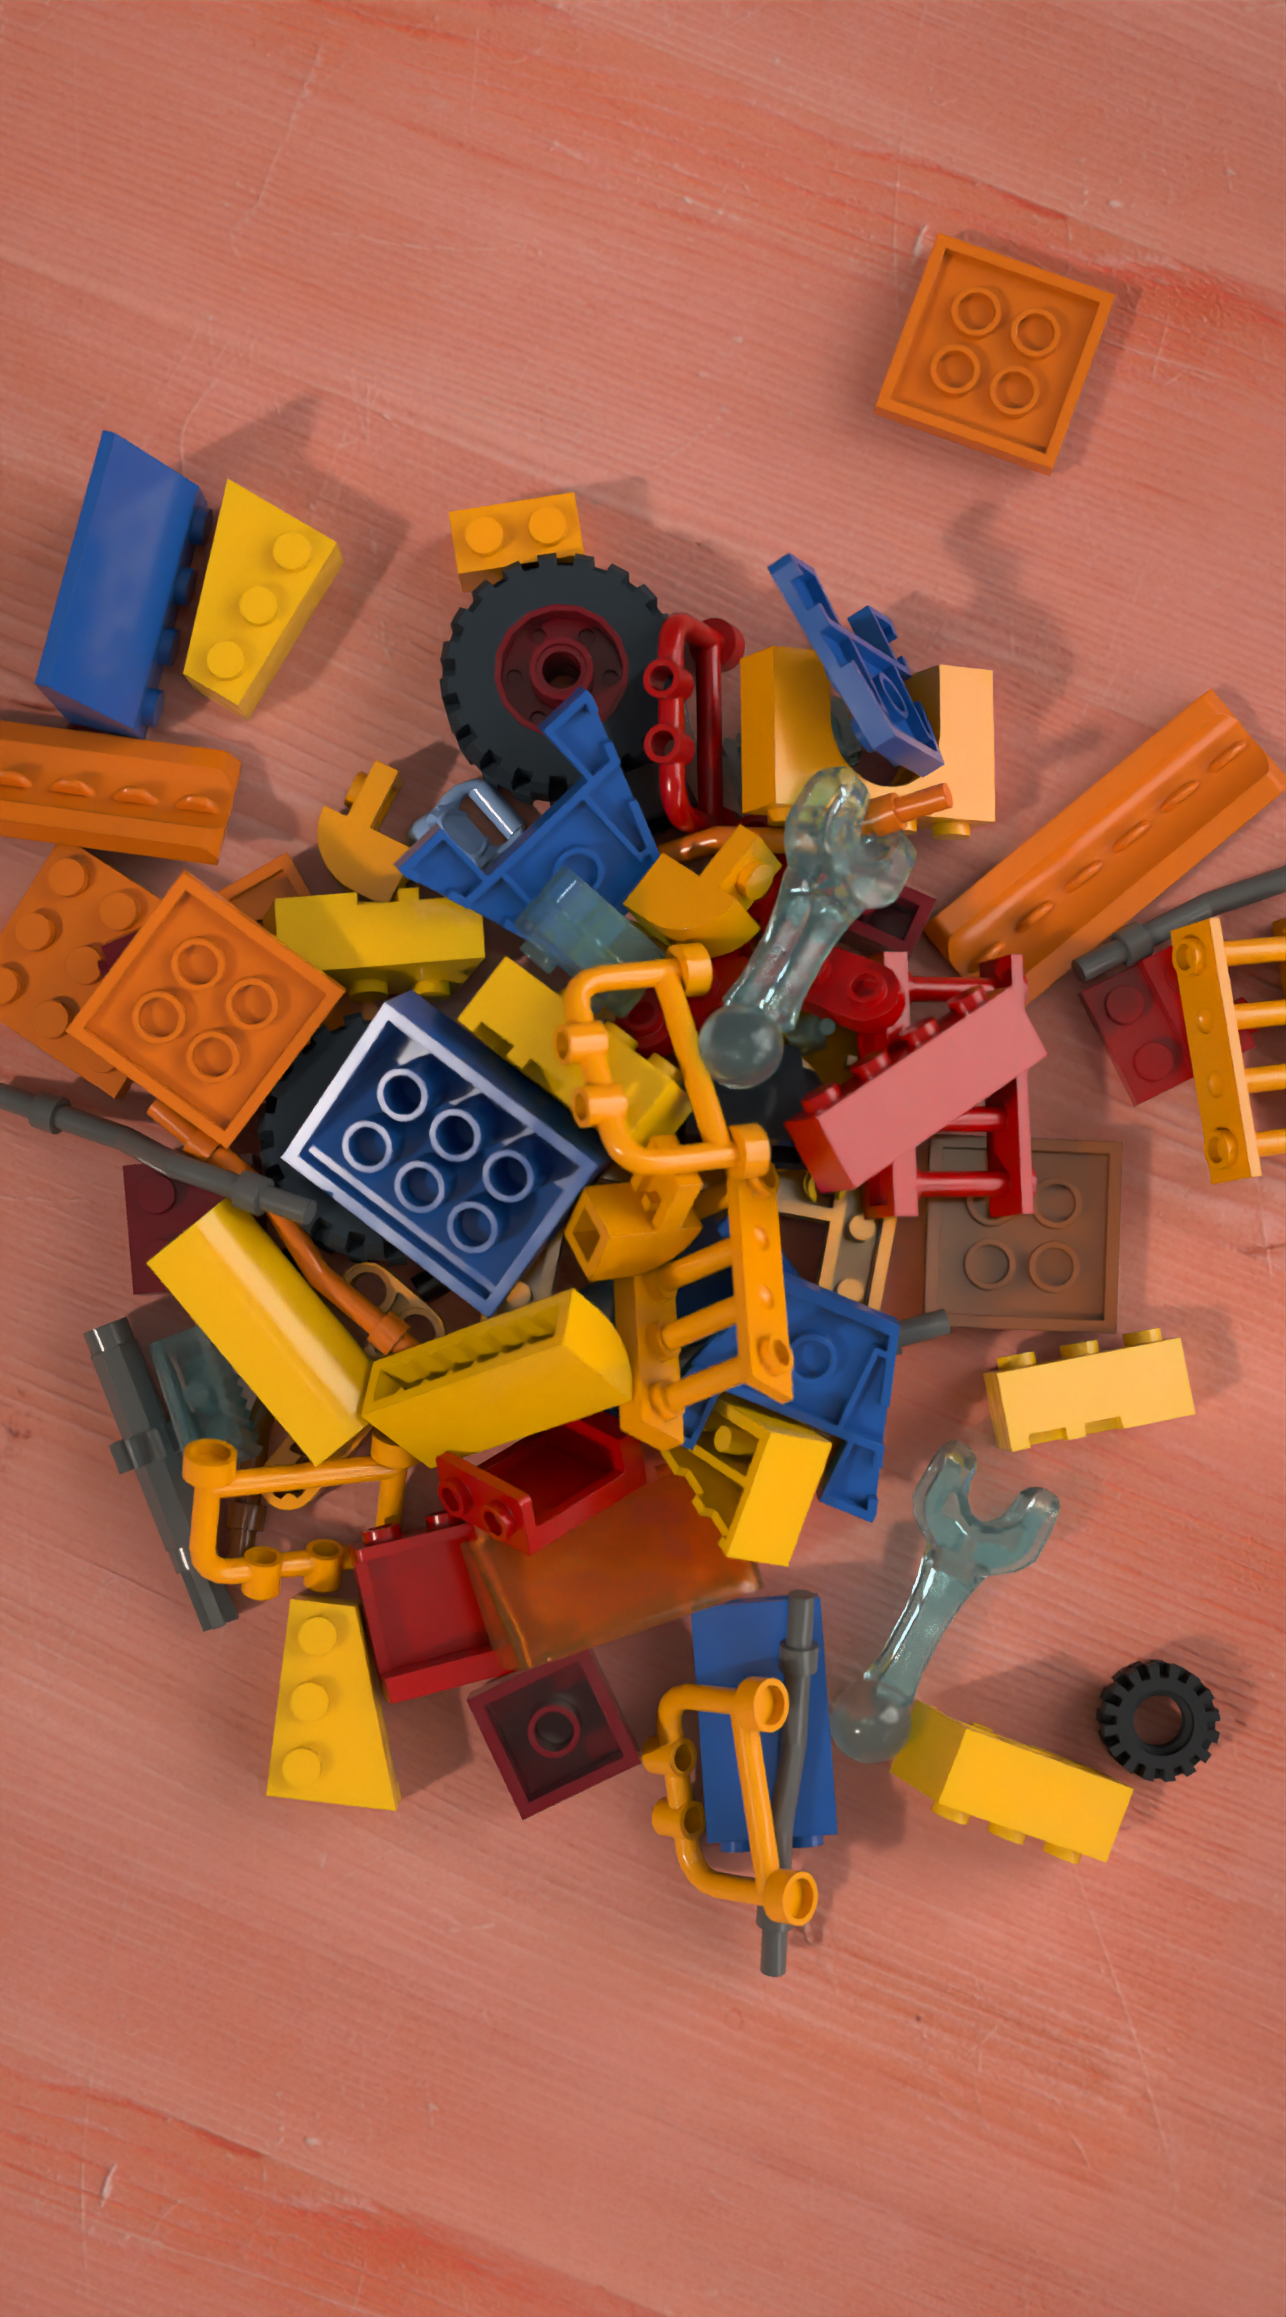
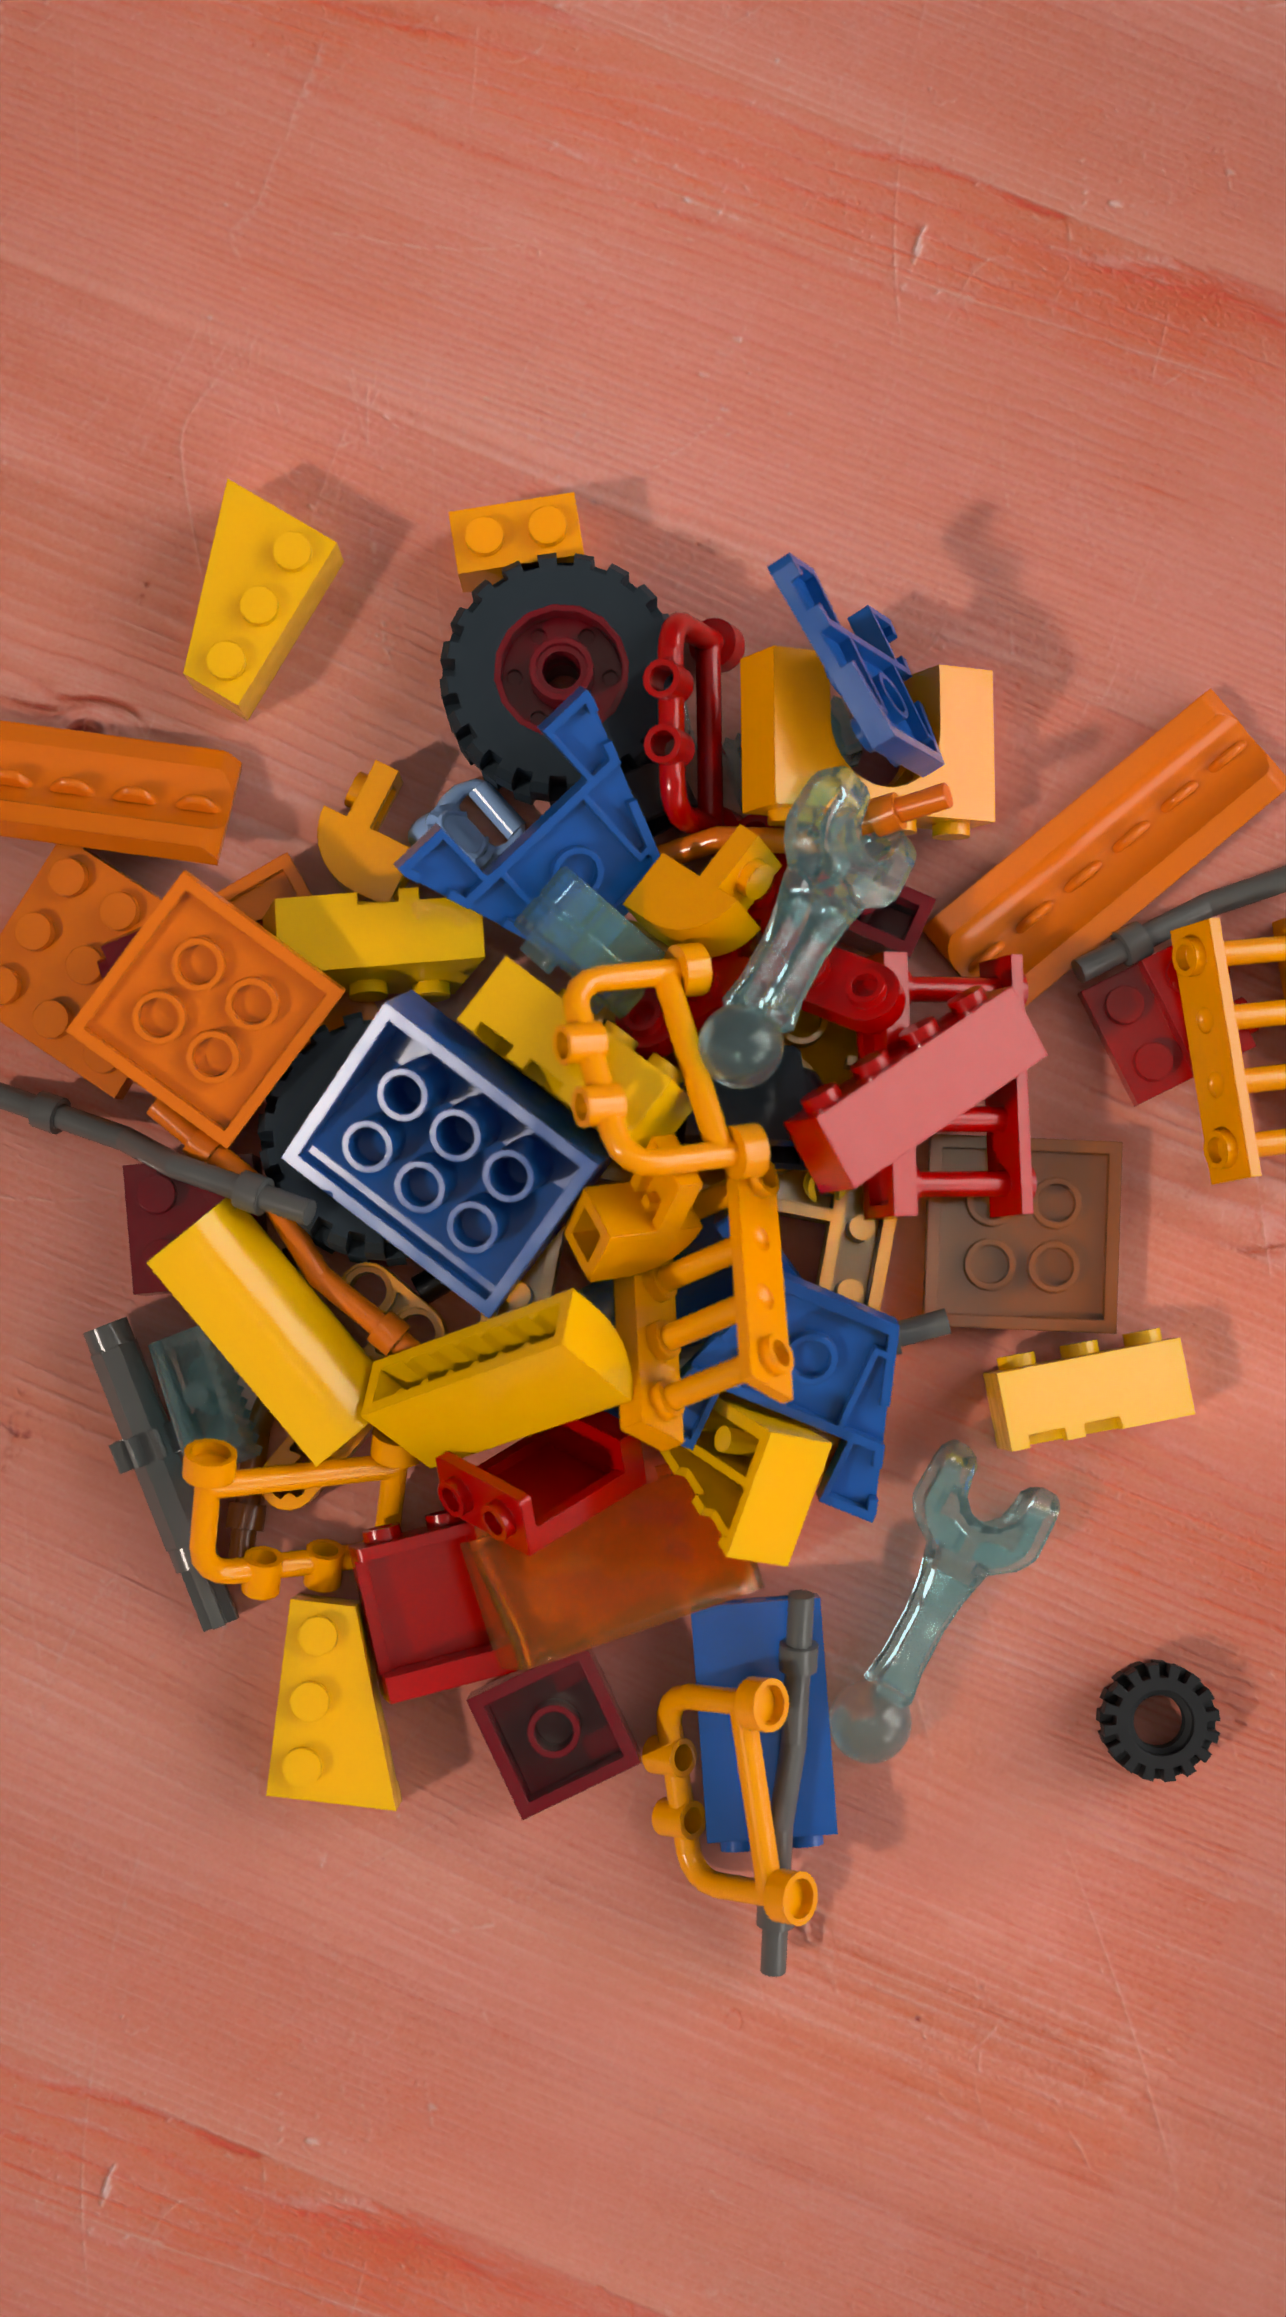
(123, 591): blue slope -> none
(810, 1034): clear light blue hand -> none
(994, 354): orange plate -> none
(1011, 1786): yellow wedge -> none

